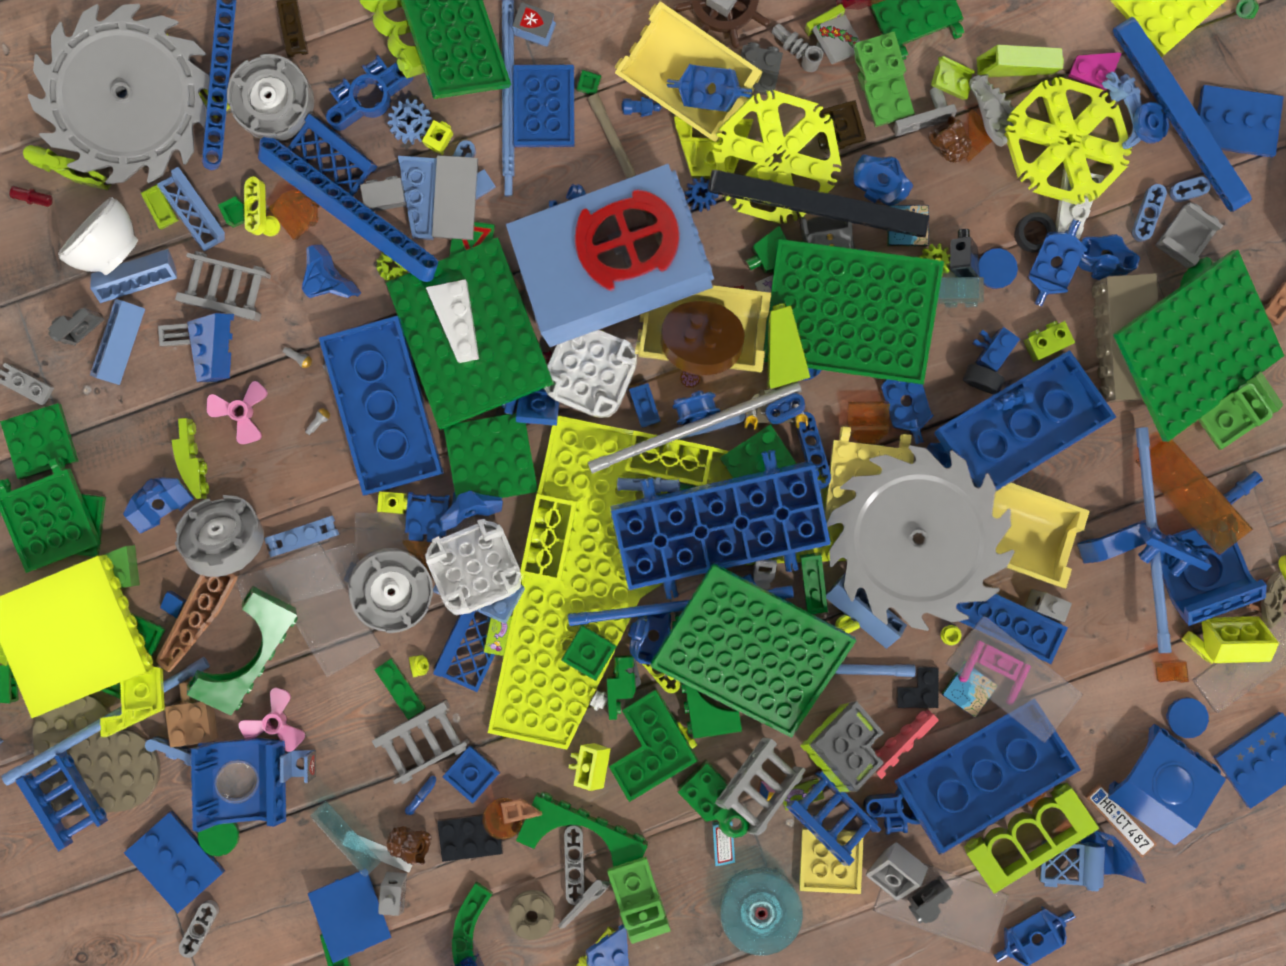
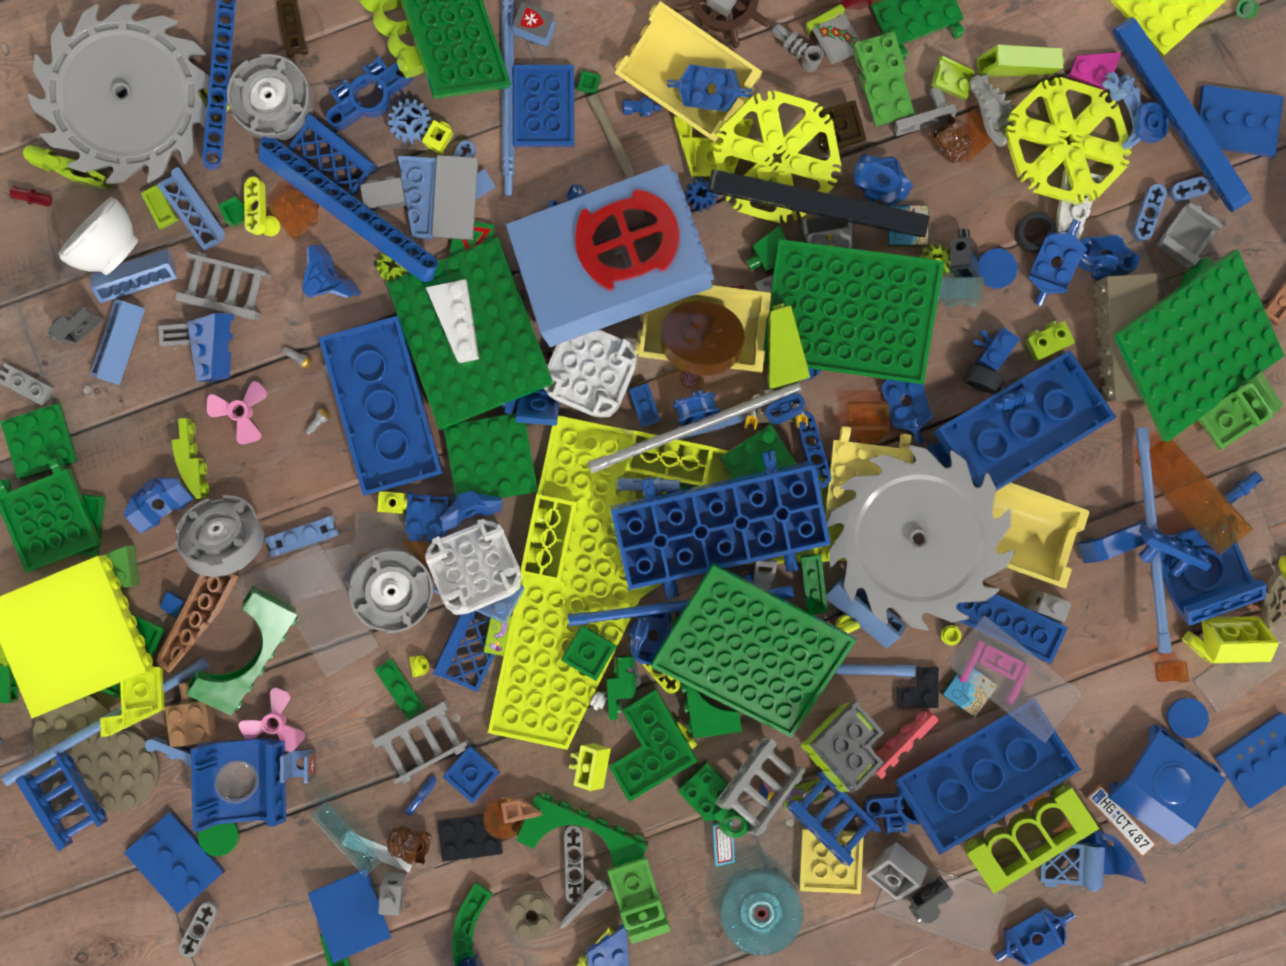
(767, 61): dark grey plate -> none

